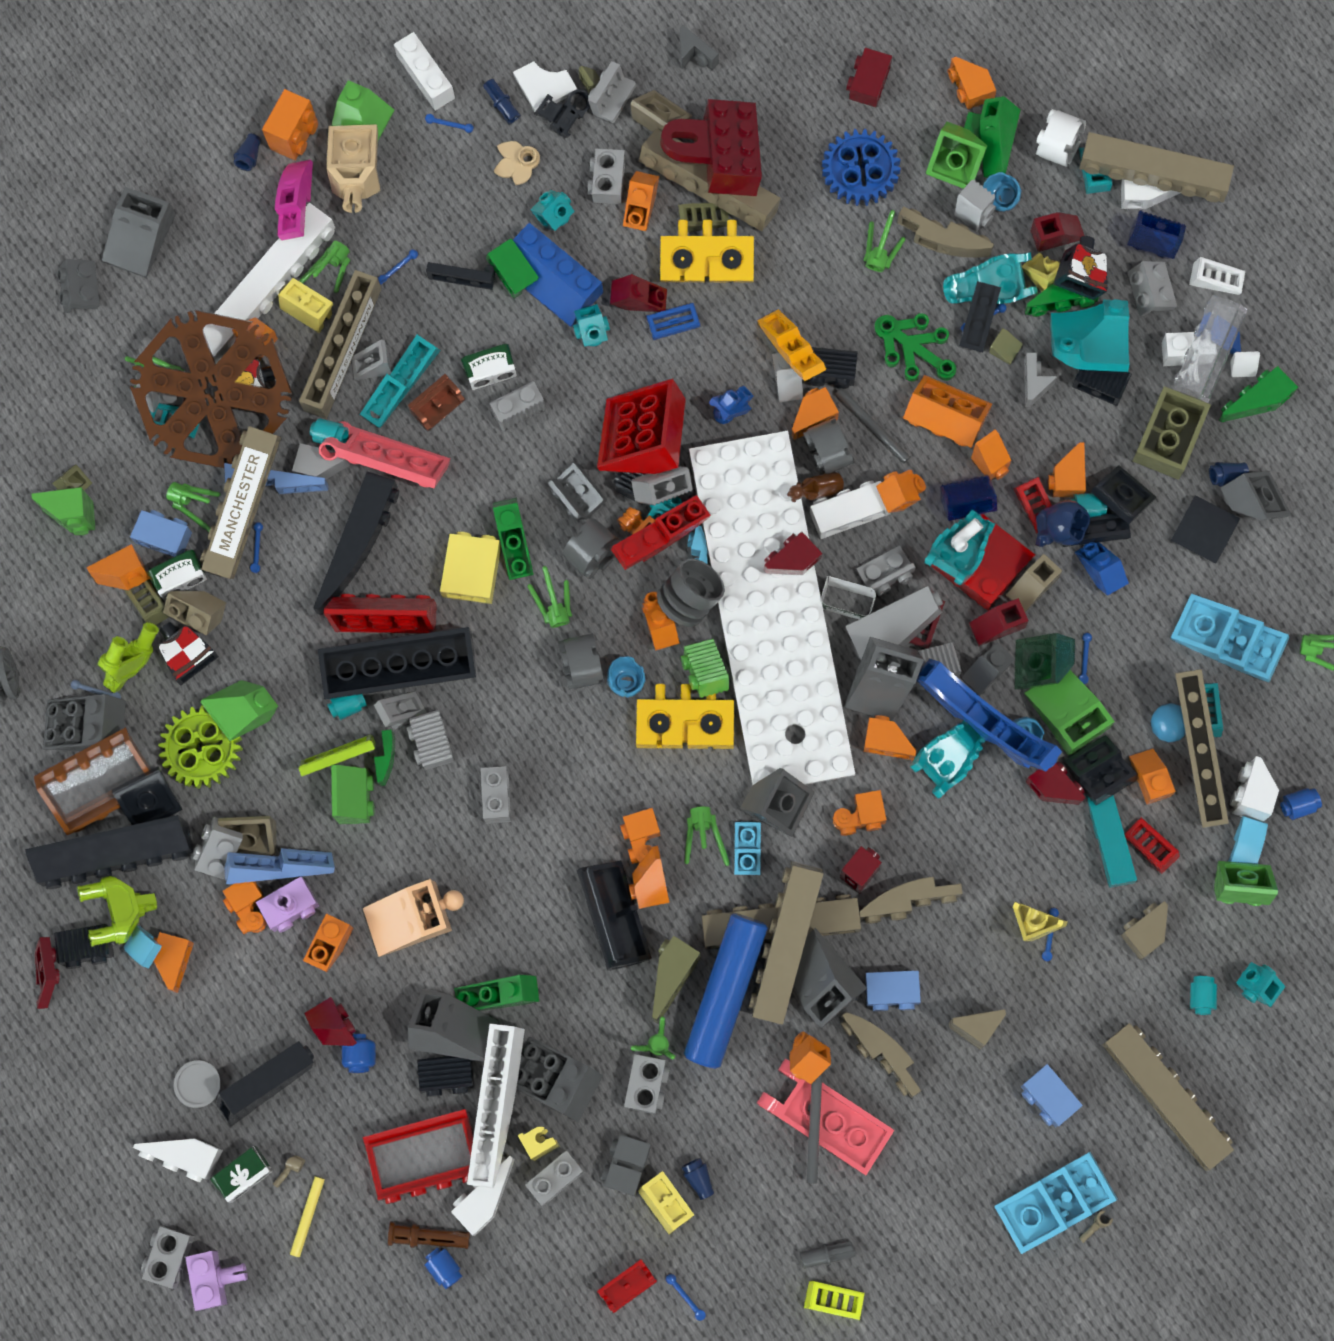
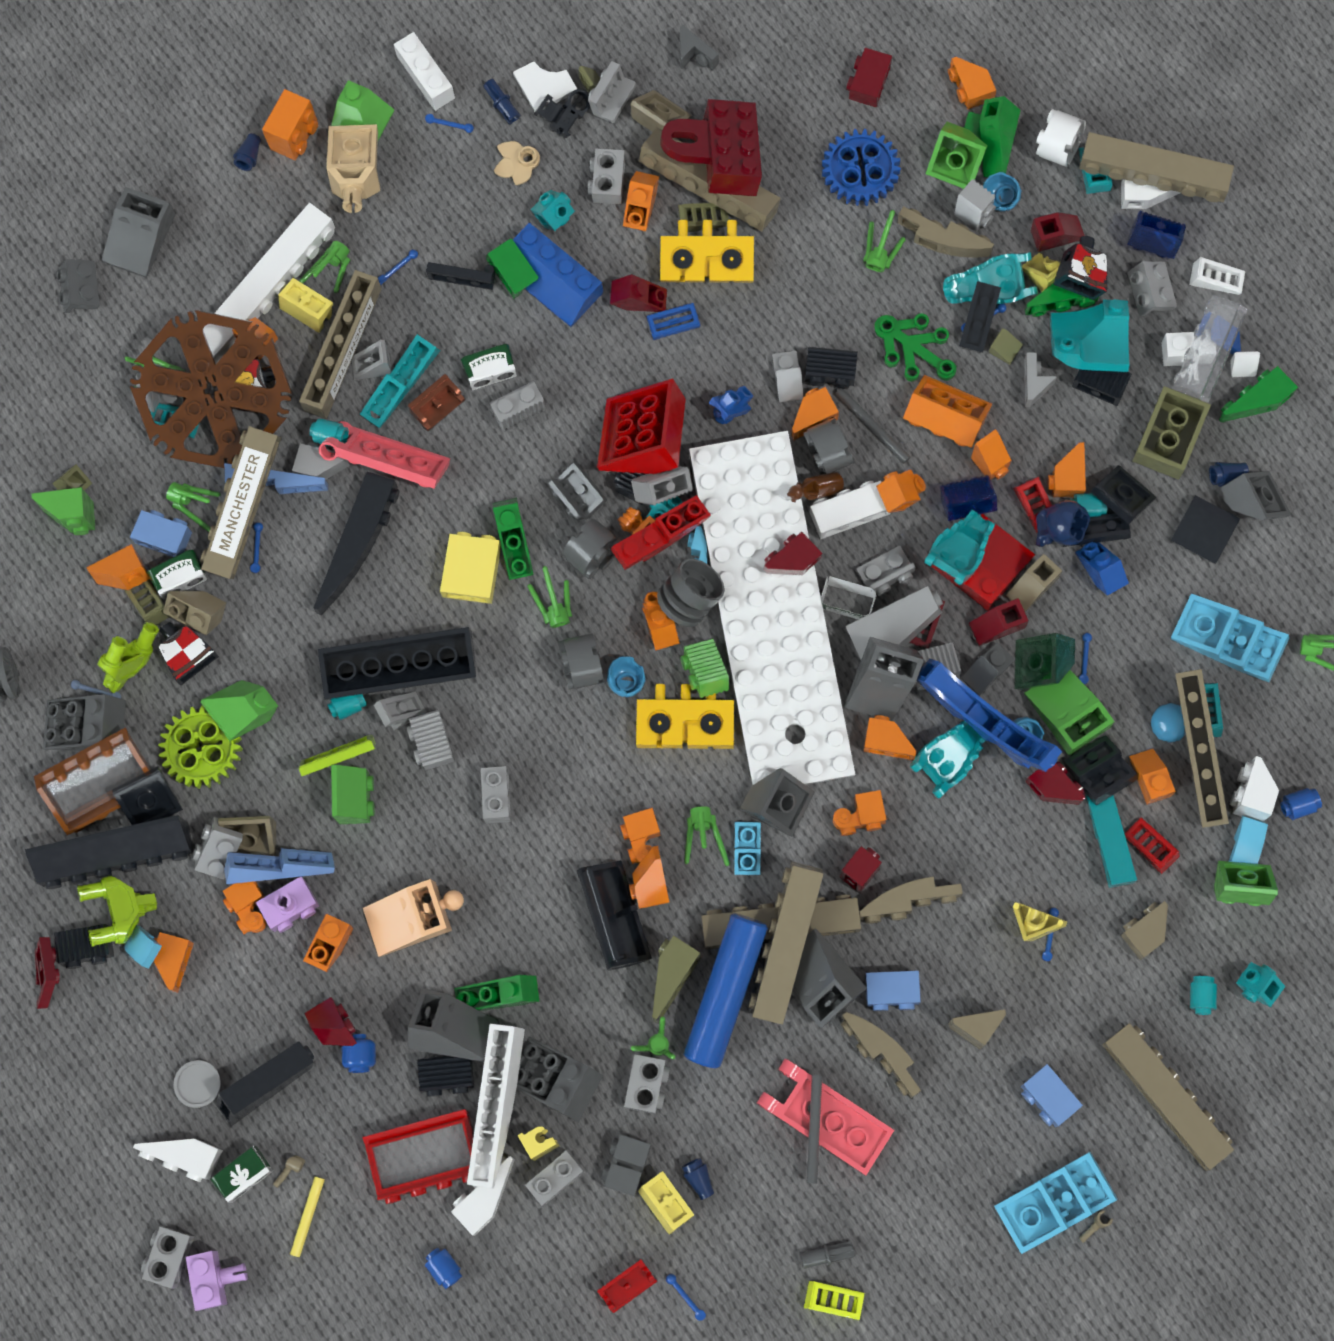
(291, 199): dark pink slope -> none
(382, 614): red slope -> none
(385, 763): green slope -> none
(415, 1235): reddish brown pin -> none
(591, 326): teal brick -> none
(791, 345): light orange slope -> none
(808, 1058): orange brick -> none
(960, 540): white arm -> none

